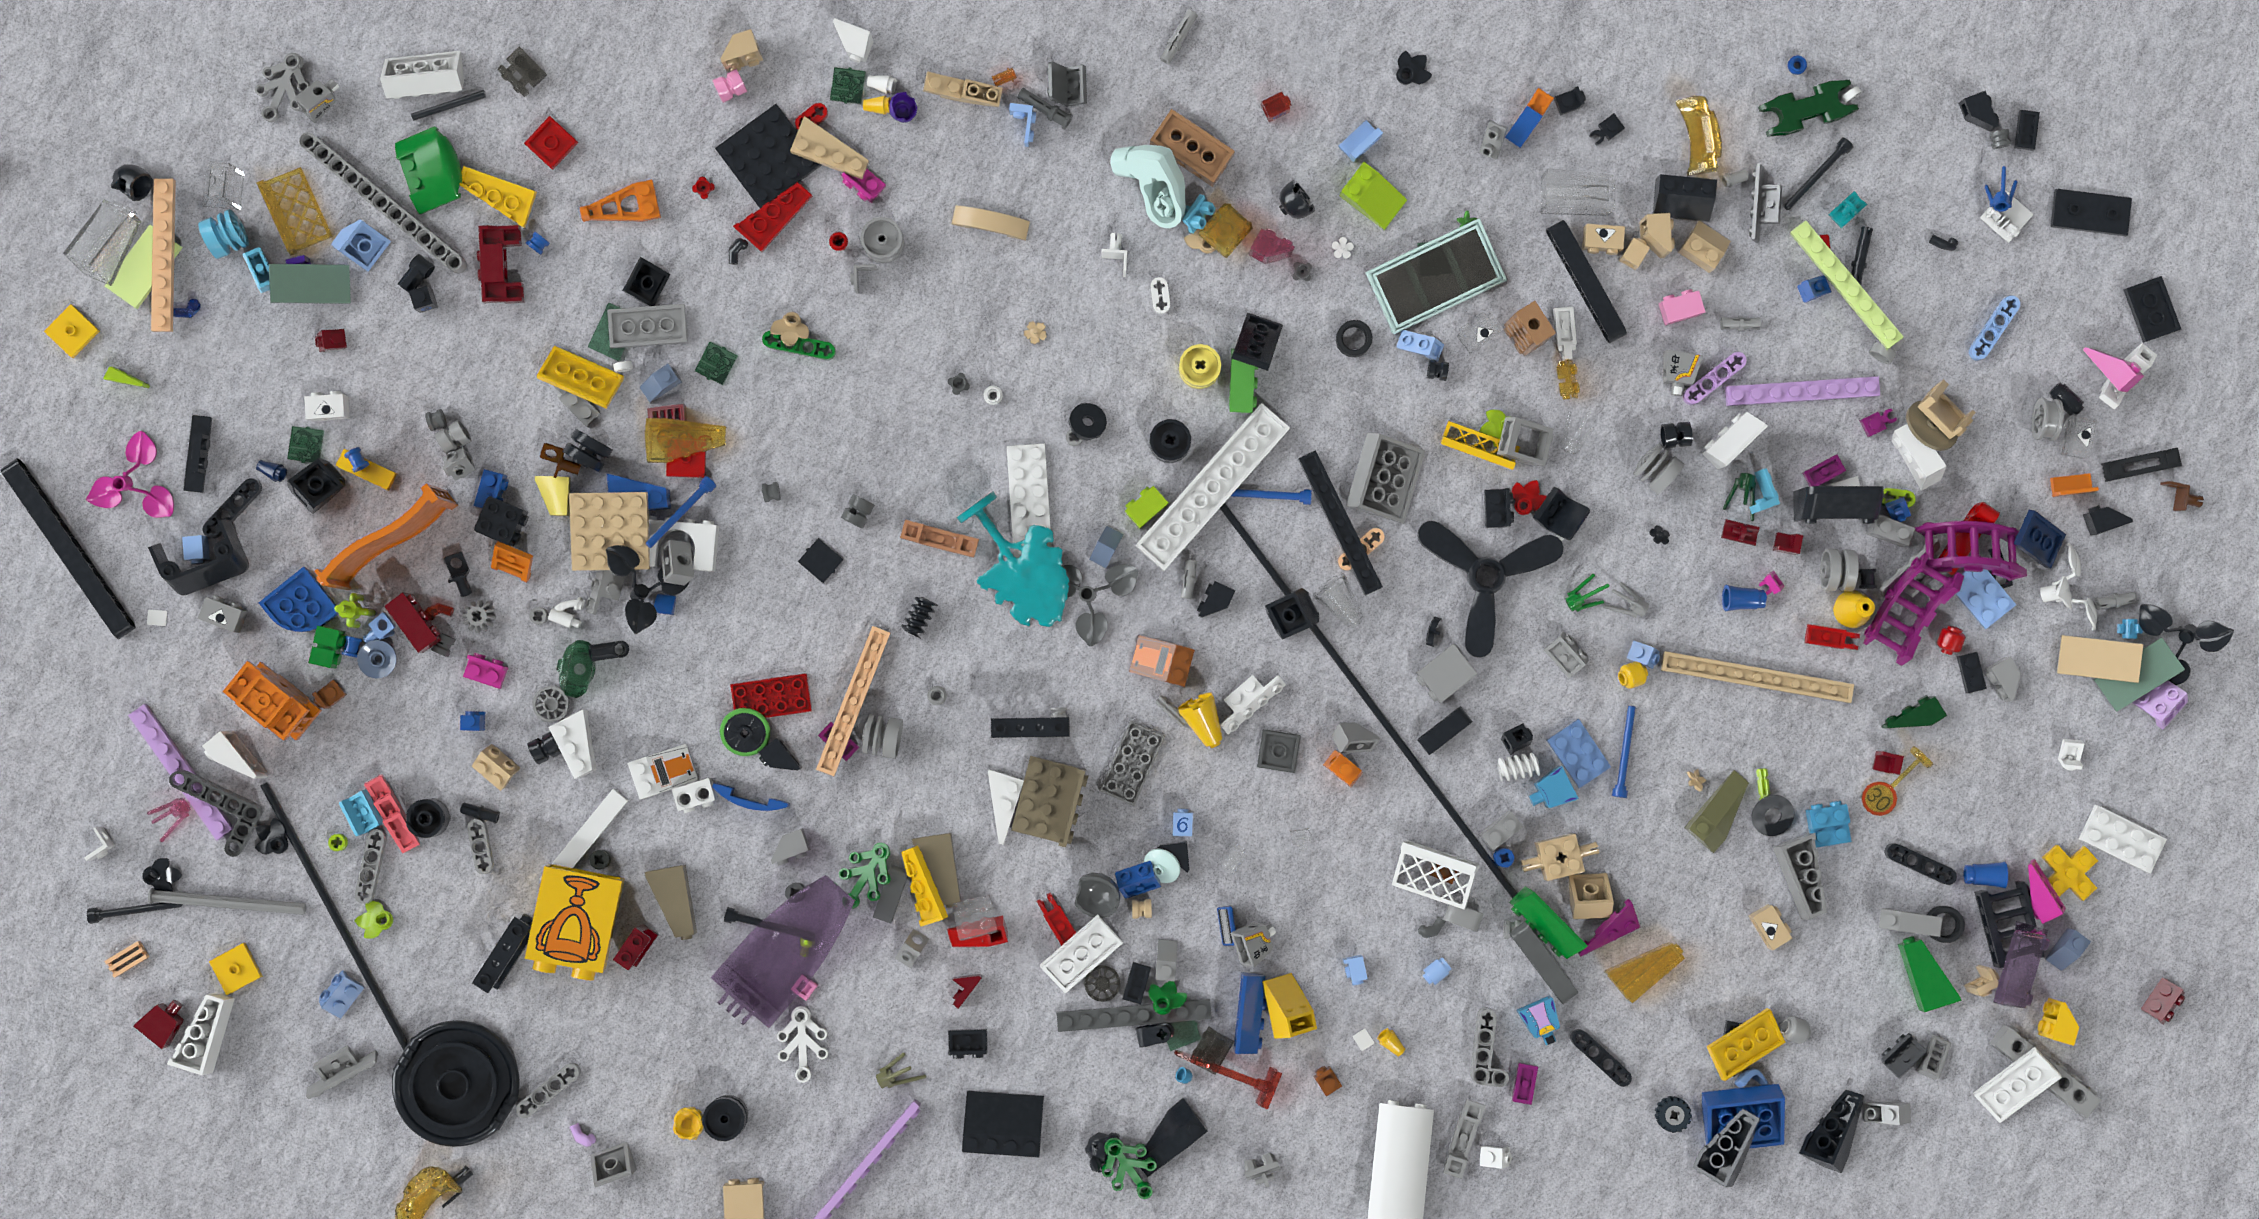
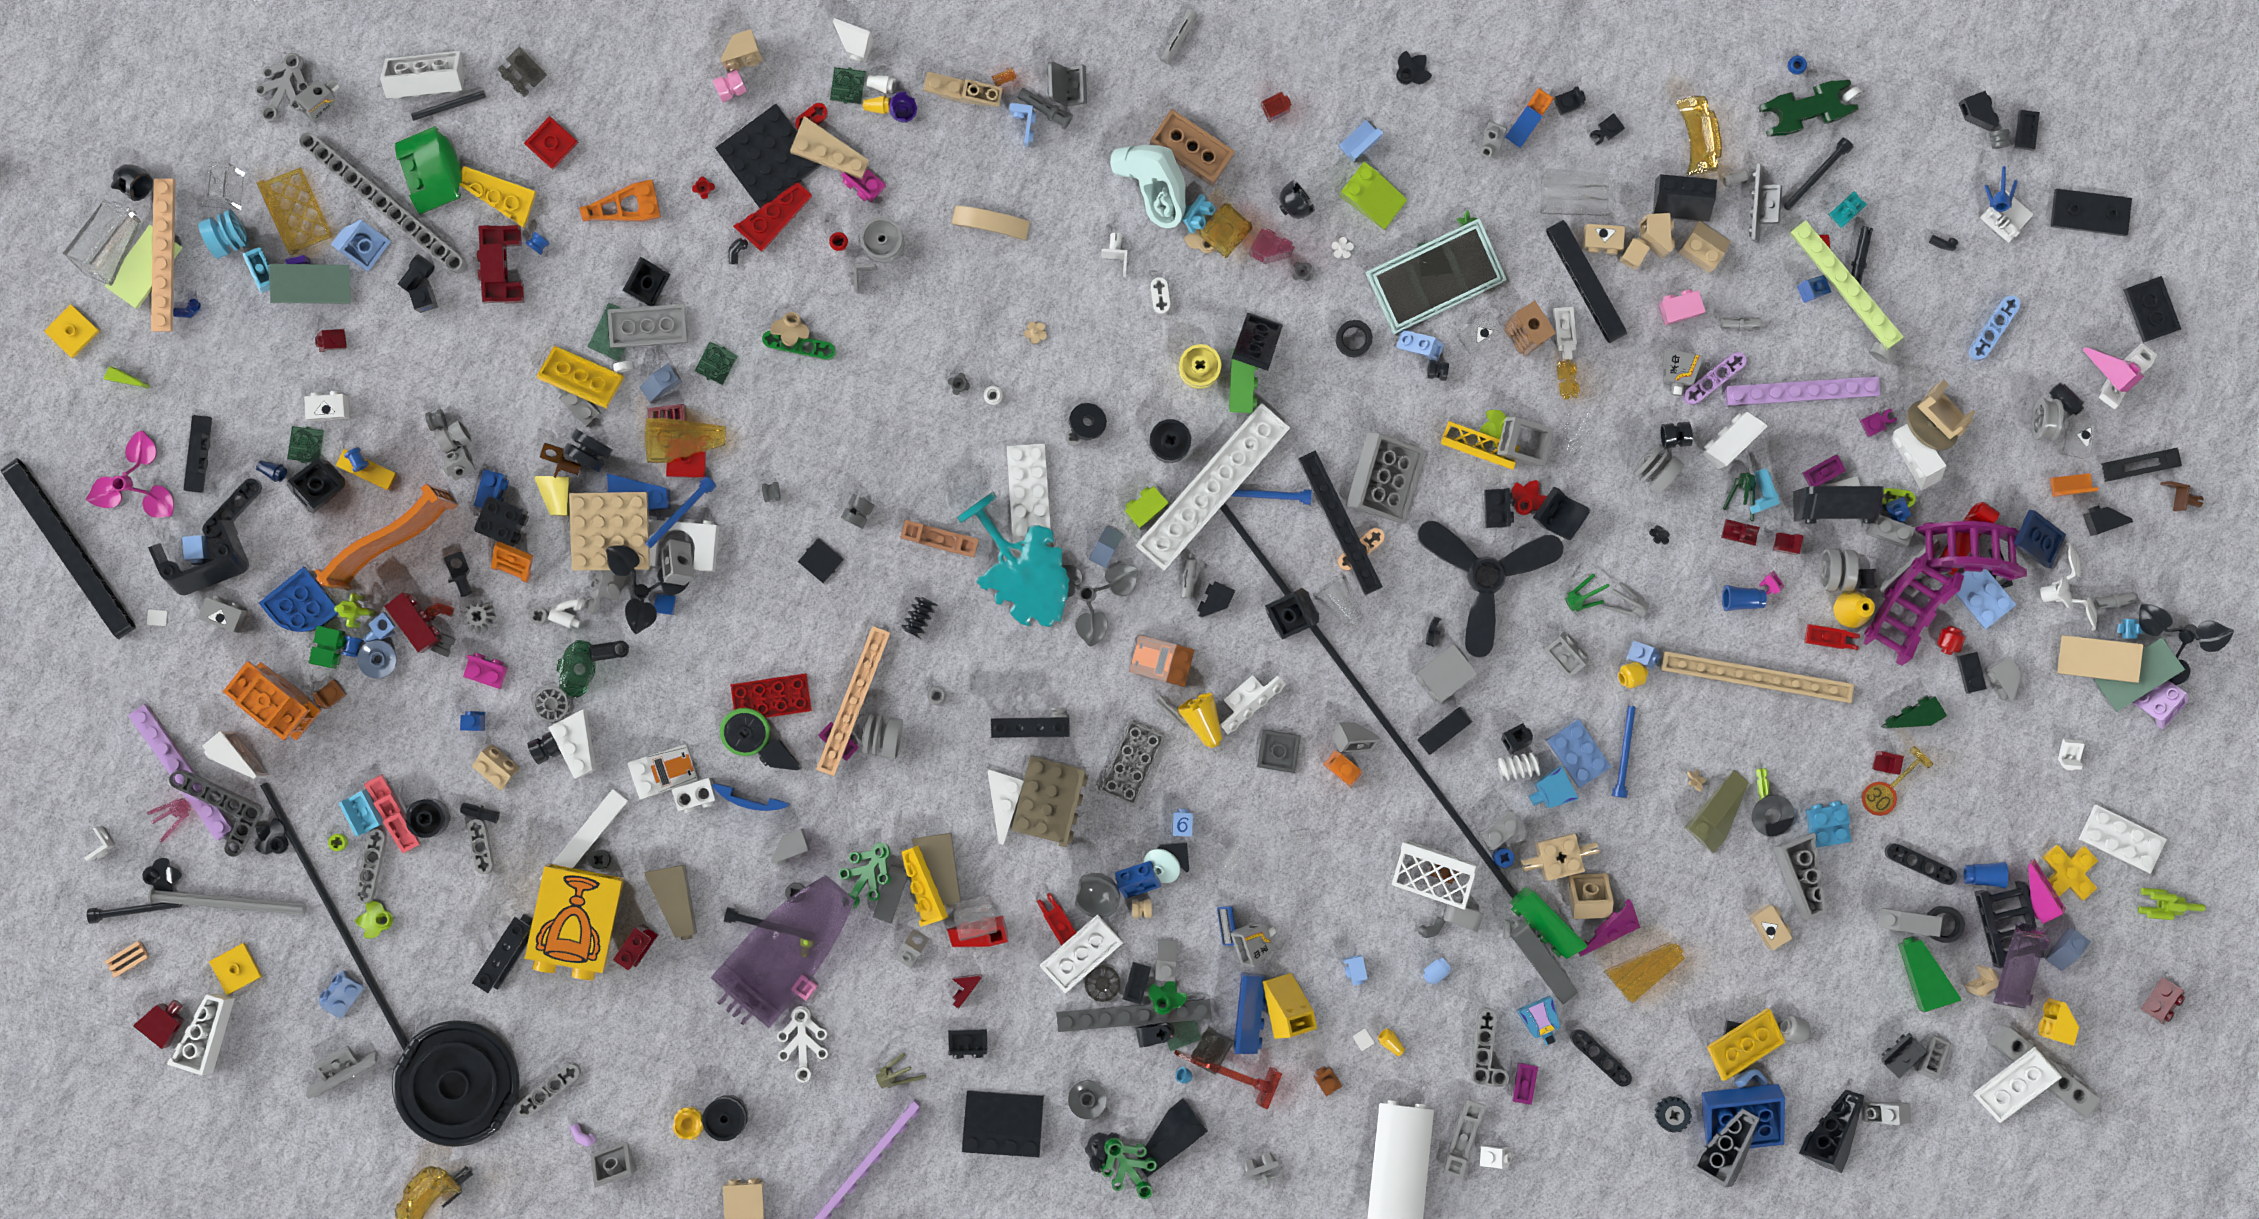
(1084, 1109): none -> dark grey dish
(2167, 905): none -> lime plant

